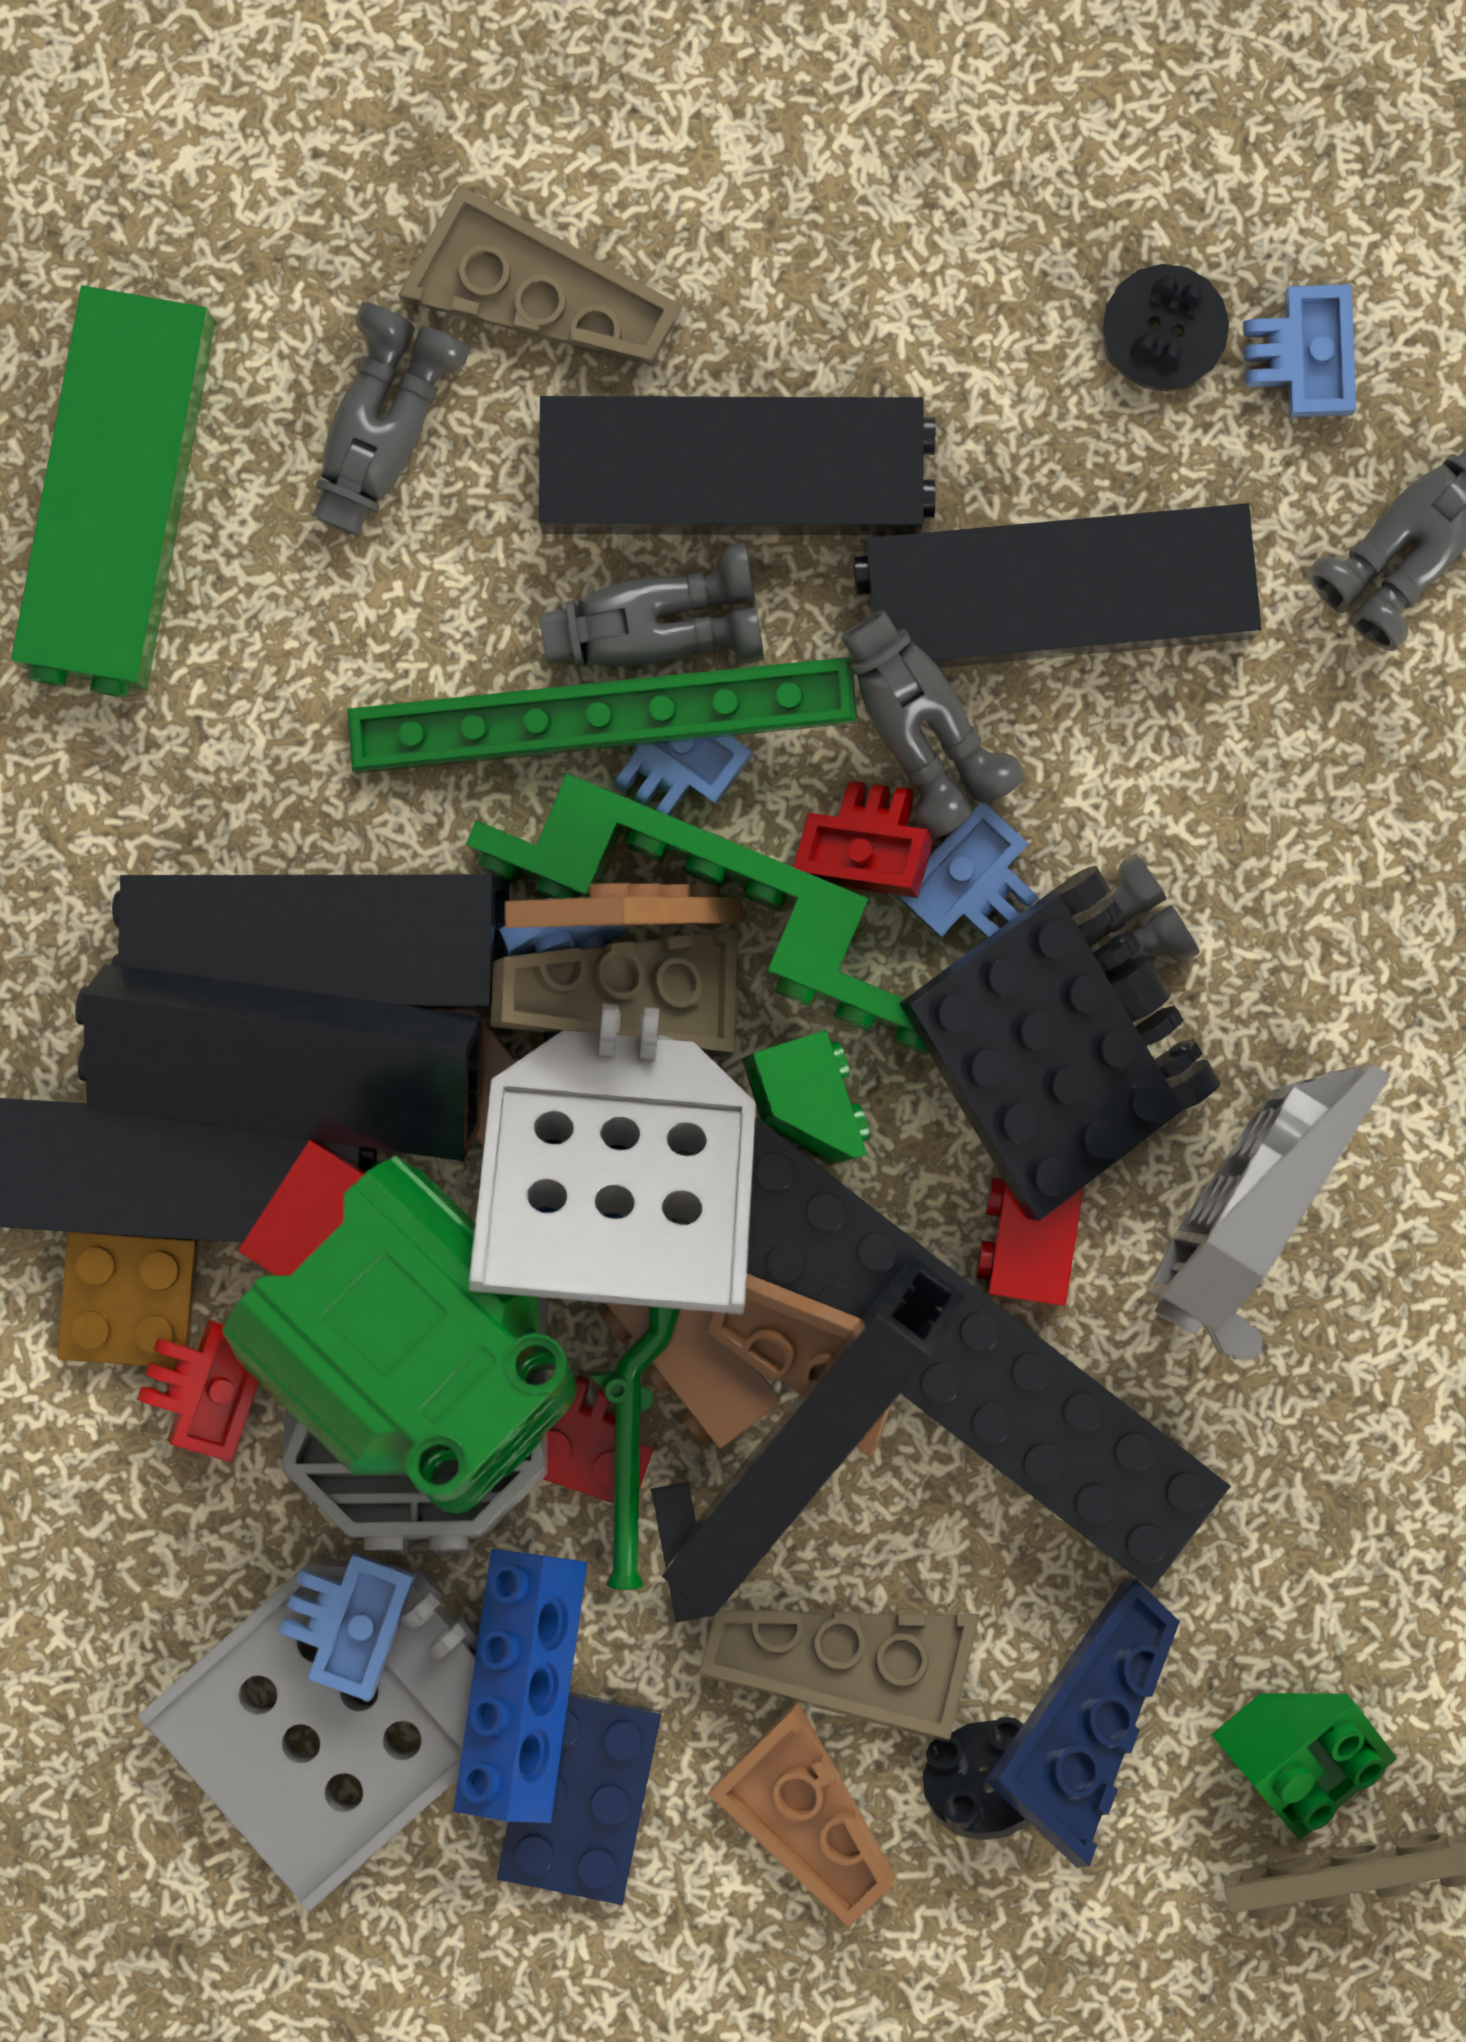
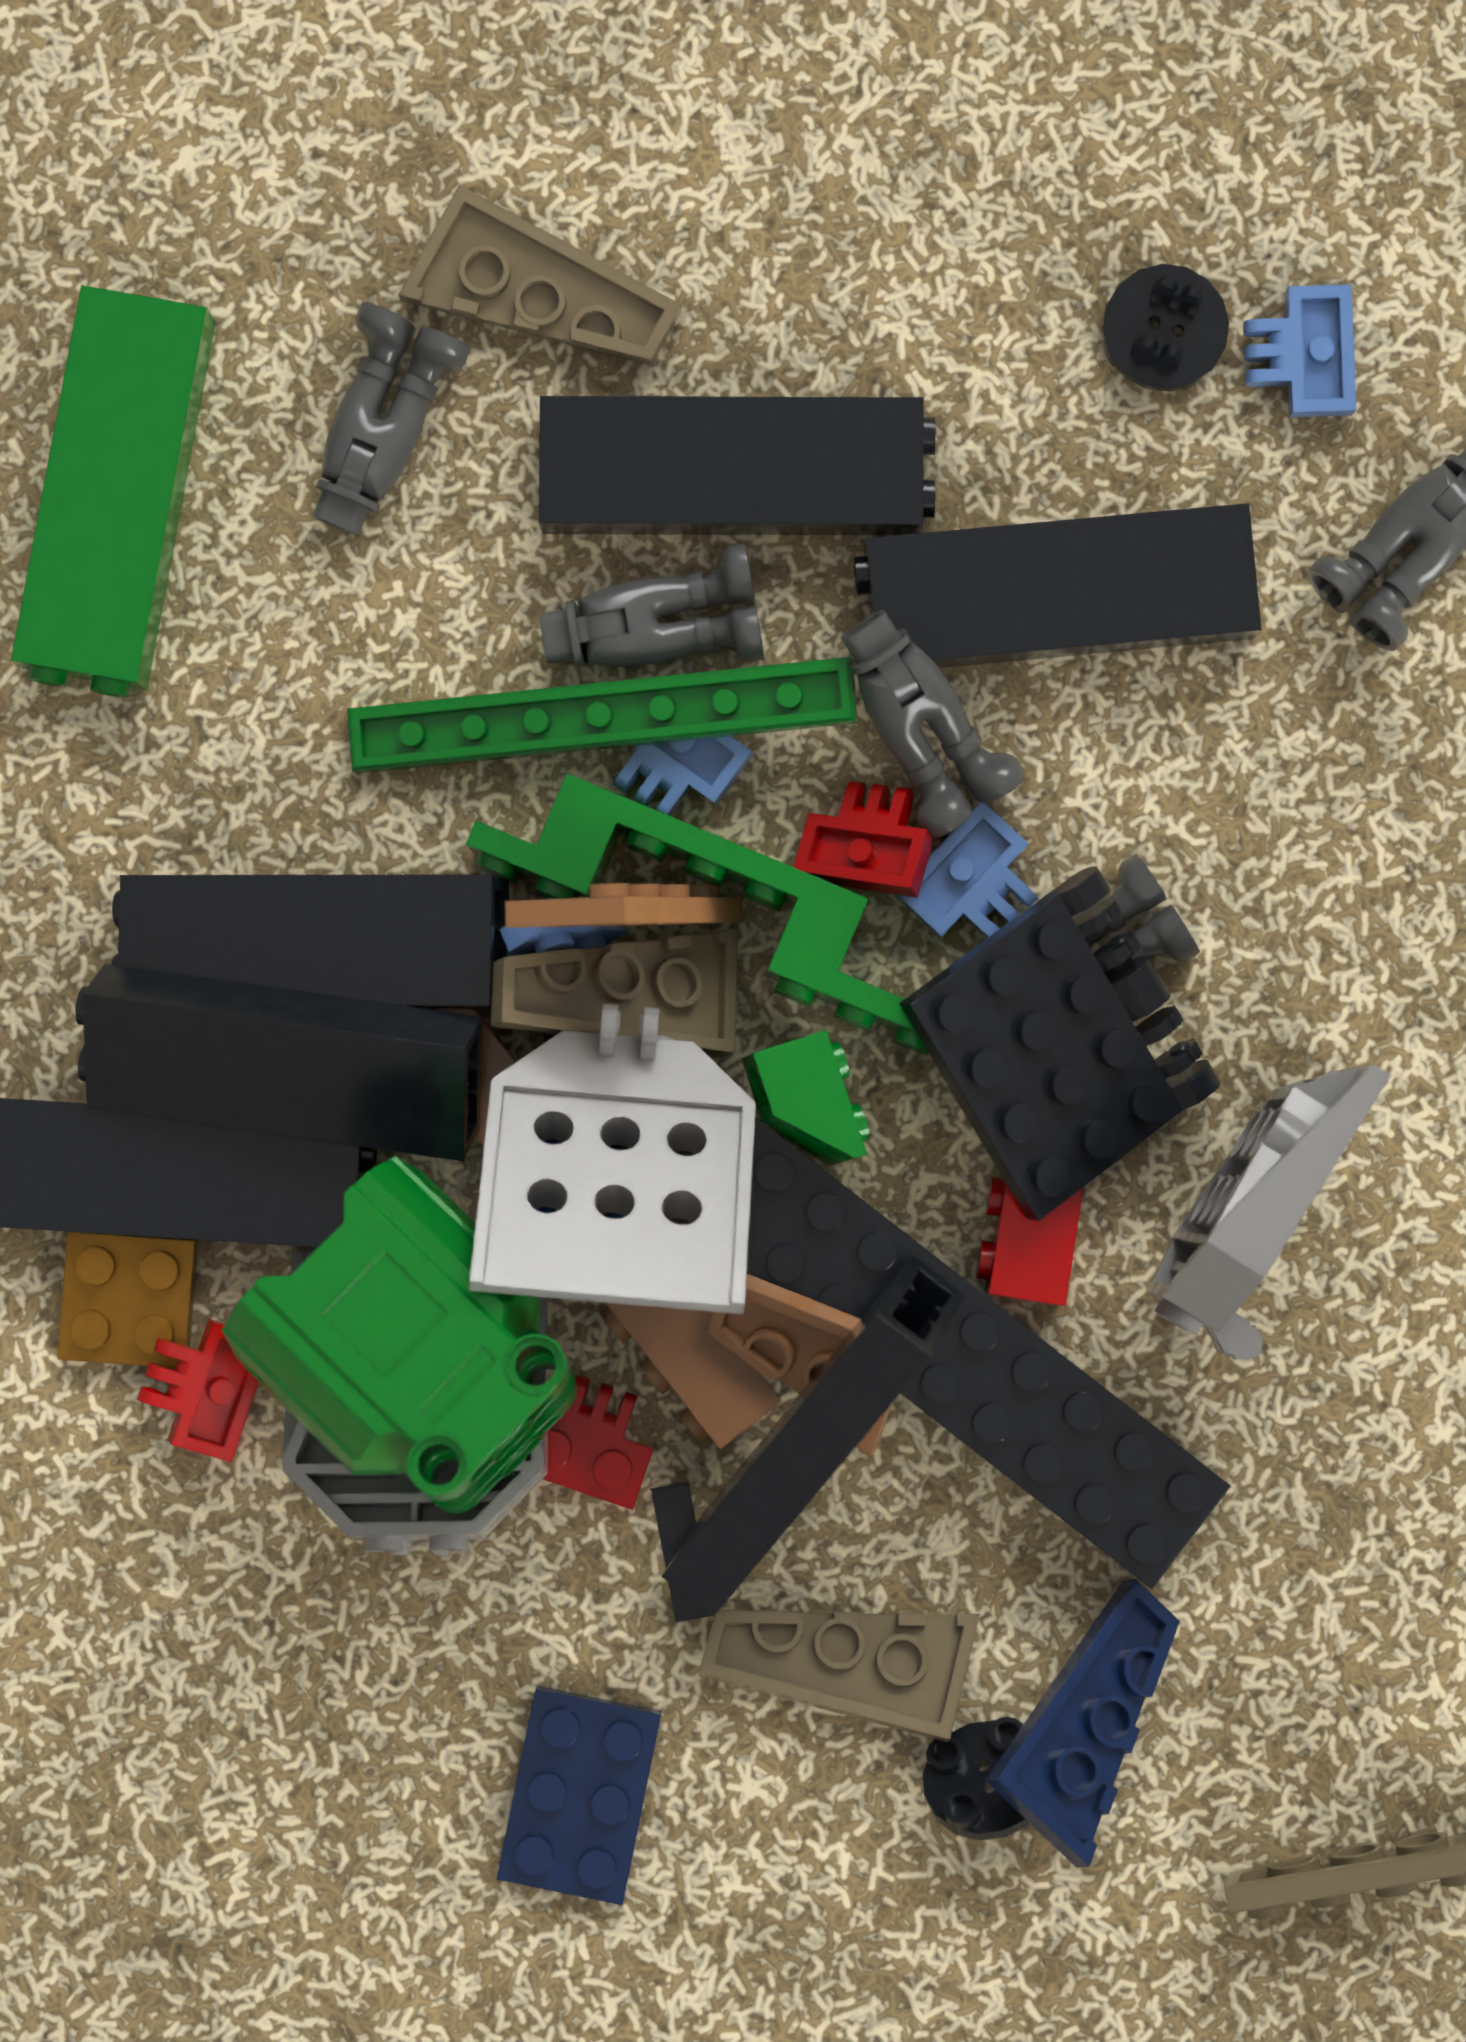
(286, 1797): light grey hinge -> none
(302, 1210): red brick -> none
(350, 1622): medium blue hinge -> none
(520, 1687): blue brick -> none
(631, 1398): green piece -> none
(805, 1816): medium nougat wing -> none
(1305, 1754): green slope -> none

